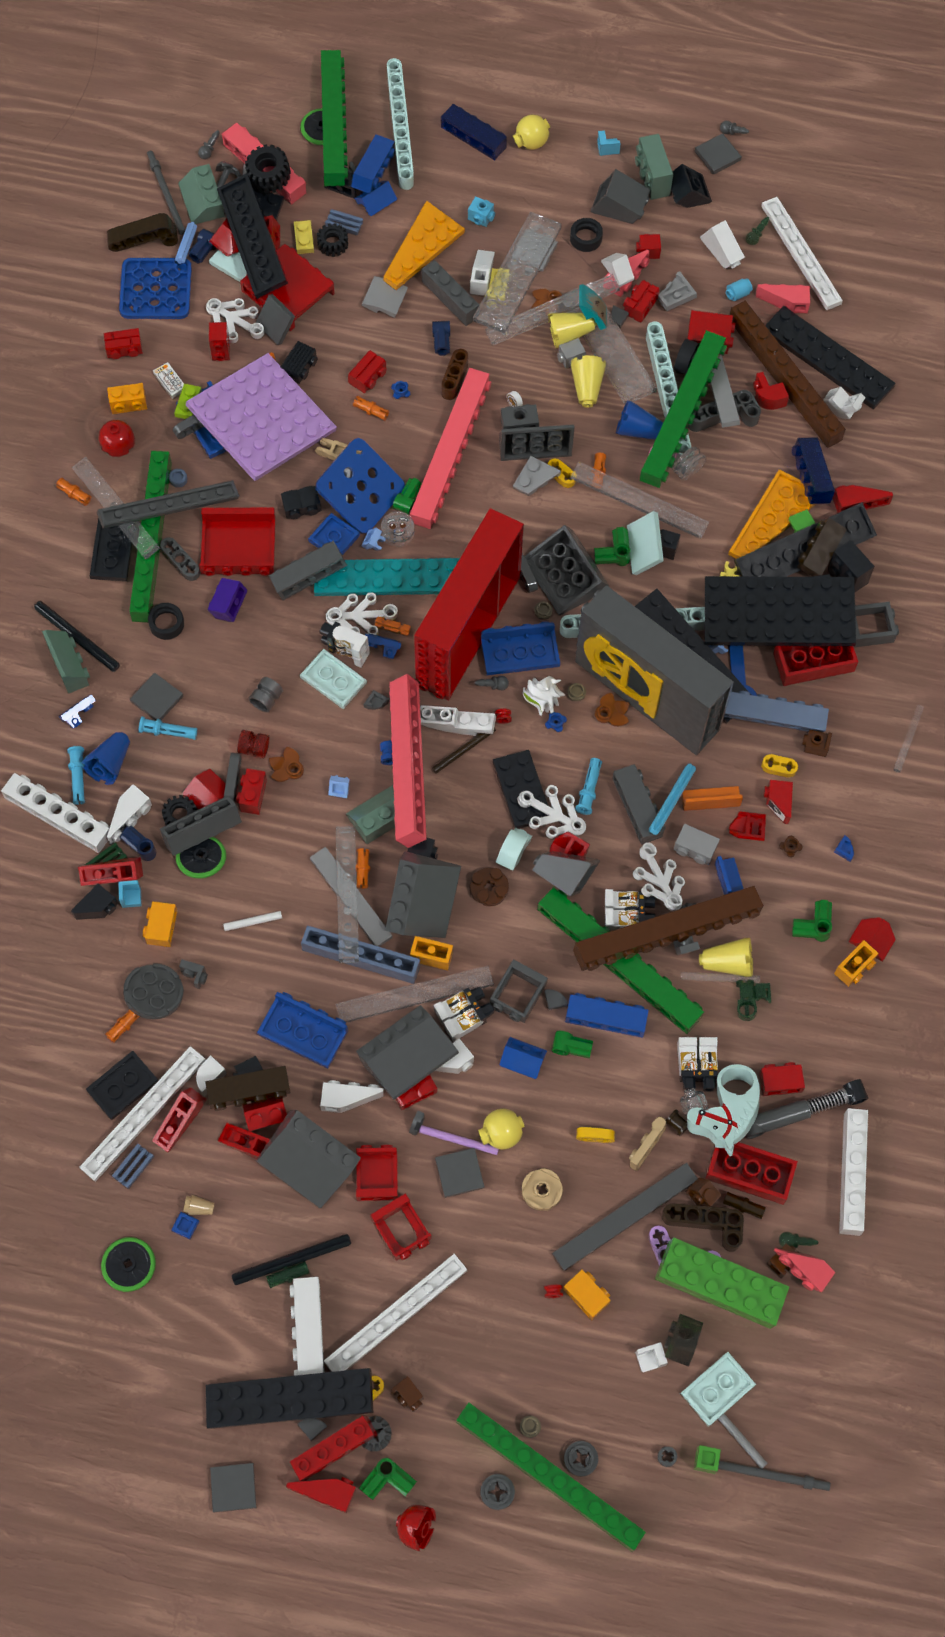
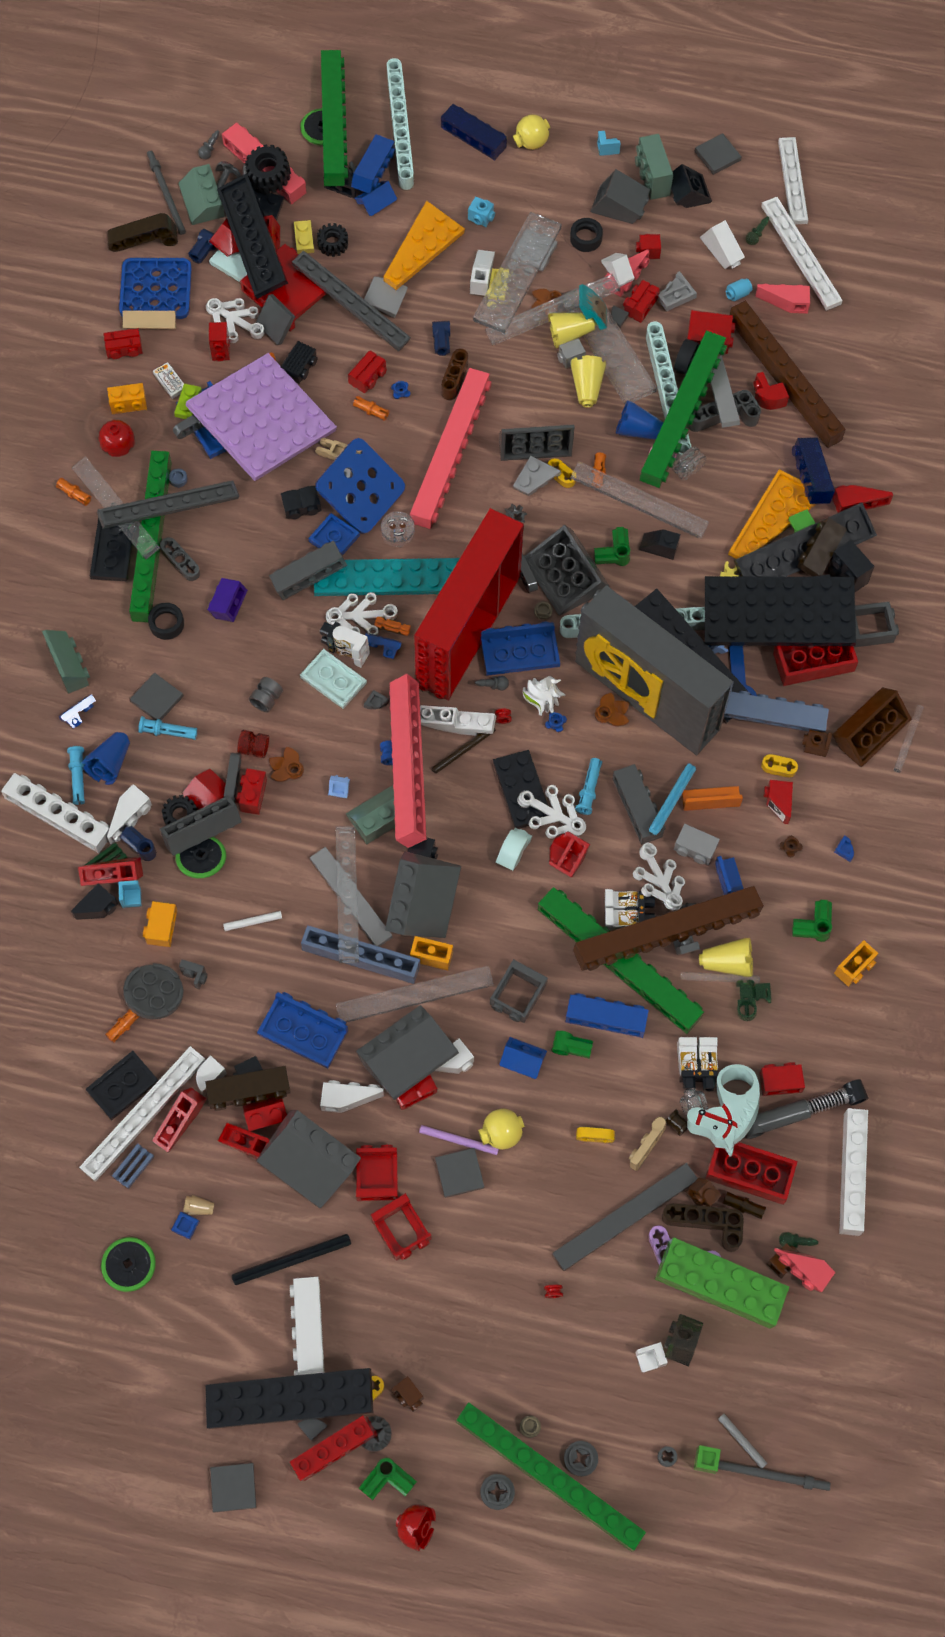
(78, 637): black axle -> none
(149, 319): none -> tan tile
(186, 243): light blue axle -> none
(238, 541): red panel -> none
(287, 1274): clear green pin -> none
(330, 1492): red slope -> none
(345, 220): sand blue tile -> none
(351, 300): none -> dark grey tile
(362, 868): orange pin -> none
(371, 539): light blue tile -> none
(396, 1315): white plate -> none
(405, 500): green piece -> none
(417, 1122): dark grey tile -> none
(449, 292): dark grey brick -> none
(462, 1012): hips -> none
(483, 895): reddish brown plate -> none
(513, 510): none -> dark grey gear
(514, 399): white tile -> none
(526, 412): dark grey brick -> none
(539, 1178): tan plate -> none
(555, 999): dark grey tile -> none
(565, 870): dark grey slope -> none
(576, 692): dark tan plate -> none
(587, 1294): light orange brick -> none
(645, 543): light aqua tile -> none
(718, 1389): light aqua tile -> none
(727, 127): dark grey bar -> none
(749, 826): red slope -> none
(793, 180): none -> white tile
(829, 357): black plate -> none
(842, 404): white brick -> none
(872, 726): none -> reddish brown slope
(876, 933): red slope -> none

